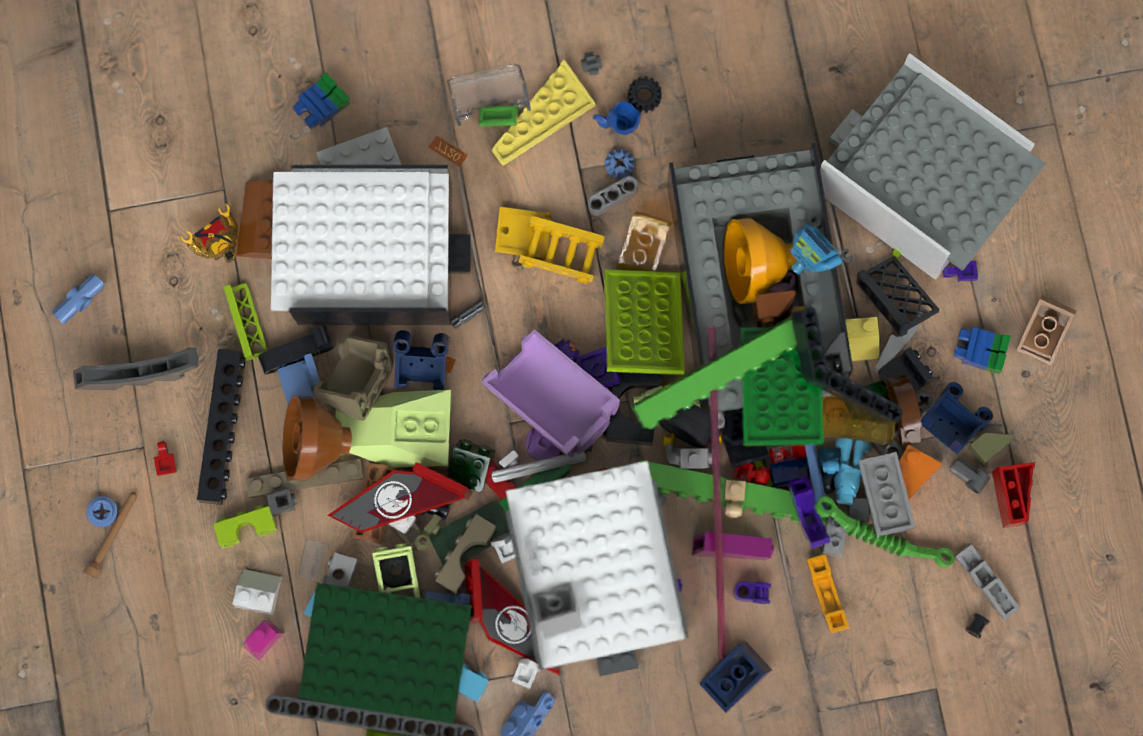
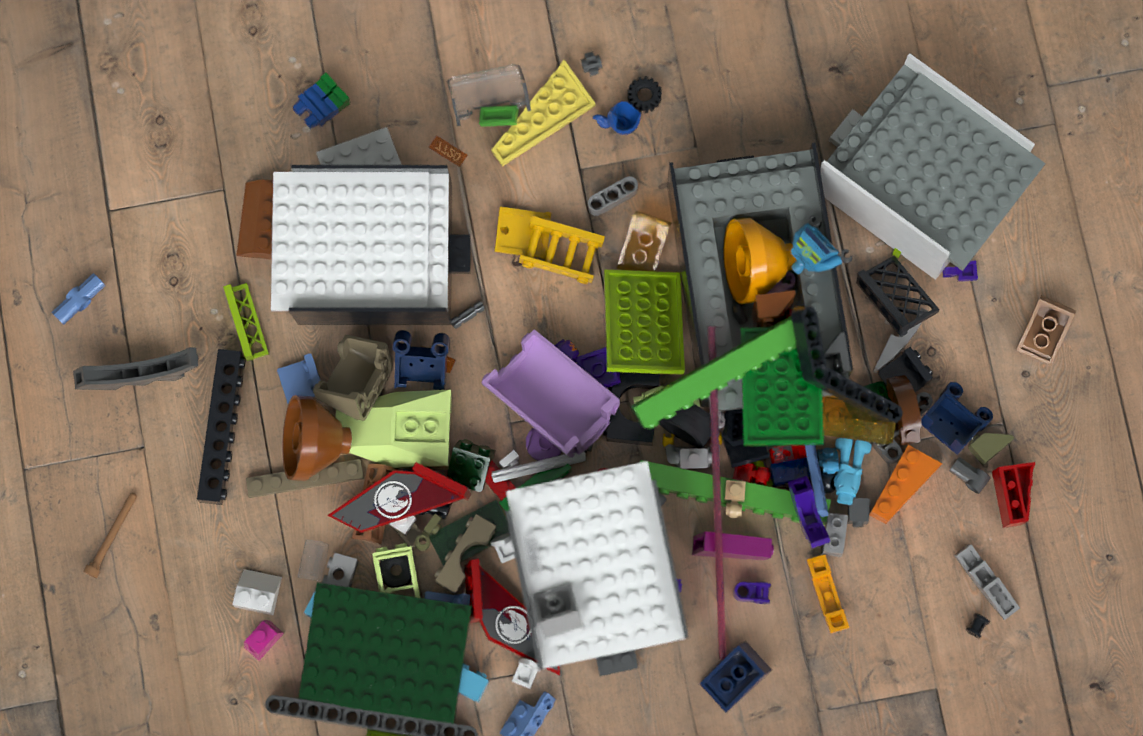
(95, 506): medium blue gear -> none
(164, 462): red plate -> none
(215, 238): torso -> none
(228, 529): lime arch -> none
(275, 499): dark grey brick -> none
(315, 343): black beam -> none
(619, 172): medium blue gear -> none
(863, 338): light yellow slope -> none
(886, 494): light grey plate -> none
(901, 548): bright green piece -> none
(983, 349): blue hips -> none

